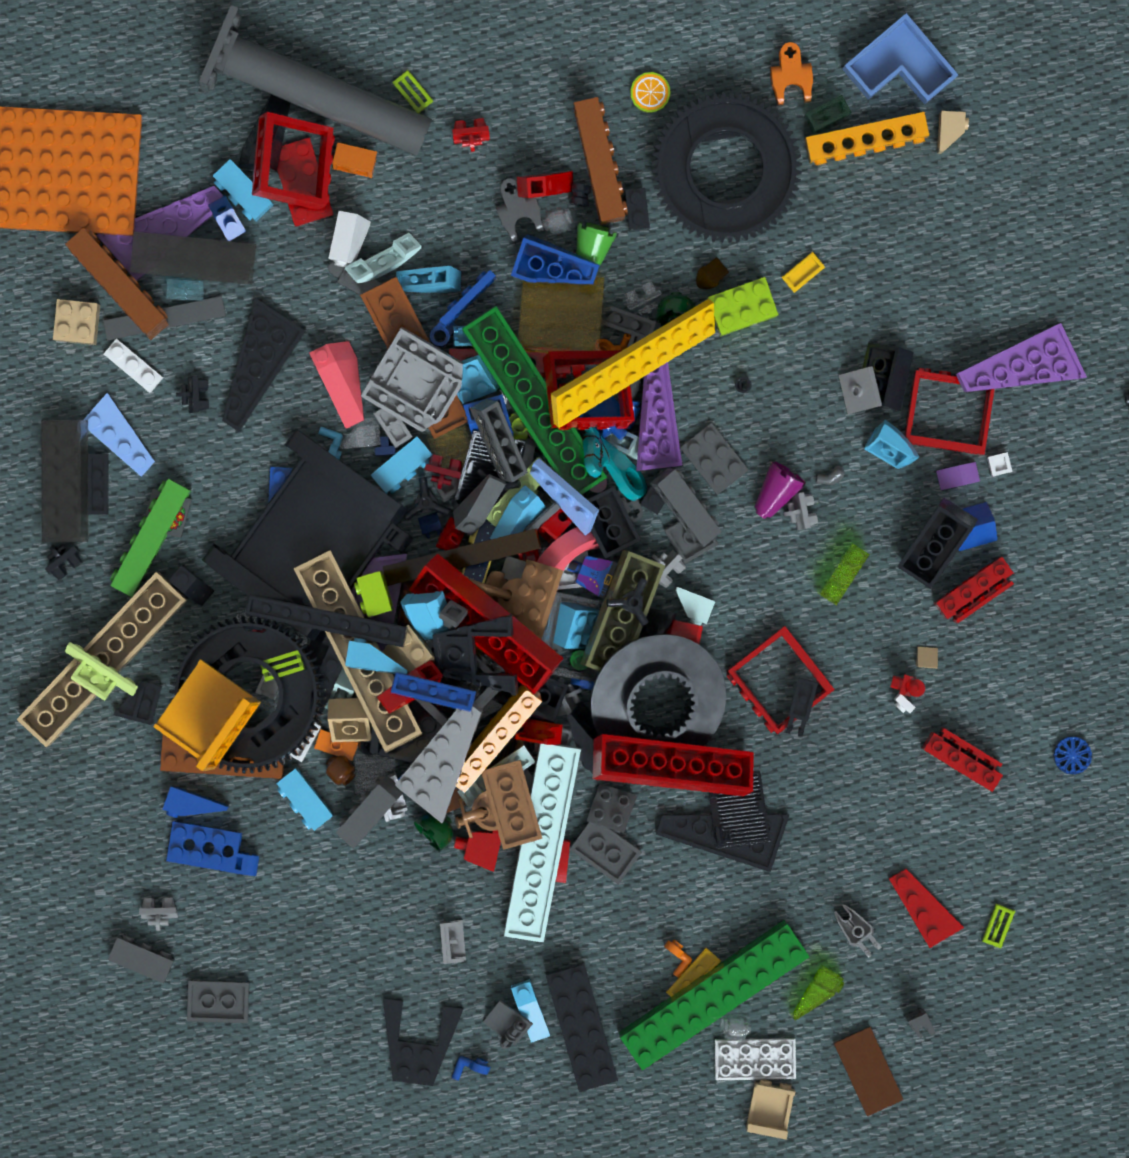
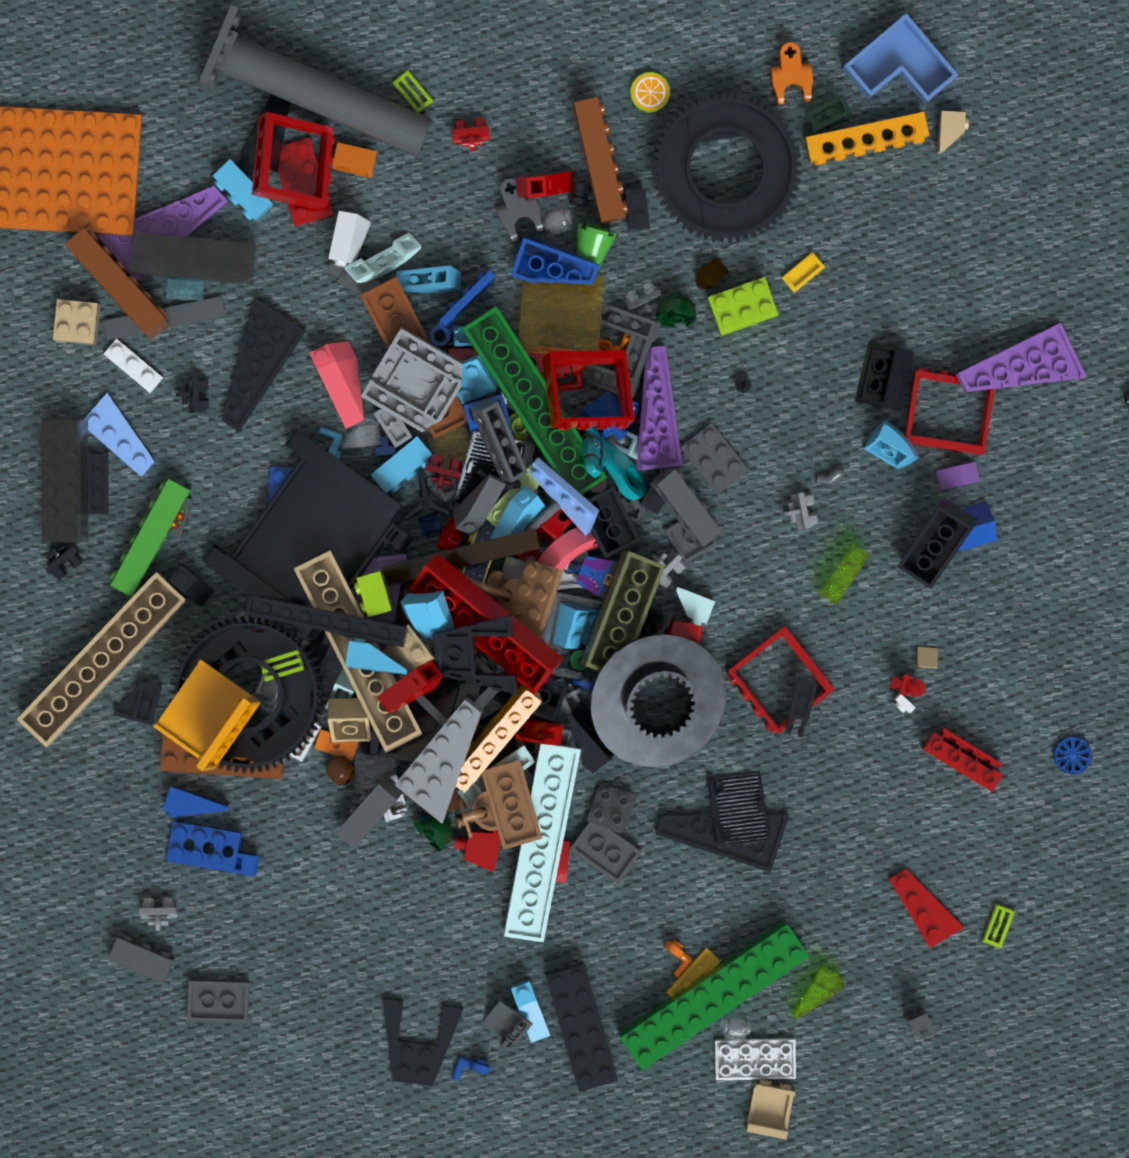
(97, 676): yellowish green bracket -> none
(227, 218): torso -> none
(304, 799): medium azure brick -> none
(433, 692): blue tile -> none
(452, 941): light grey hinge -> none
(453, 614): dark grey tile -> none
(632, 602): black piece -> none
(633, 363): yellow plate -> none
(673, 765): red brick -> none
(777, 489): magenta cone -> none
(859, 933): light grey hinge -> none
(860, 390): light grey plate -> none
(868, 1071): reddish brown tile -> none
(973, 587): red brick -> none
(999, 464): white plate -> none

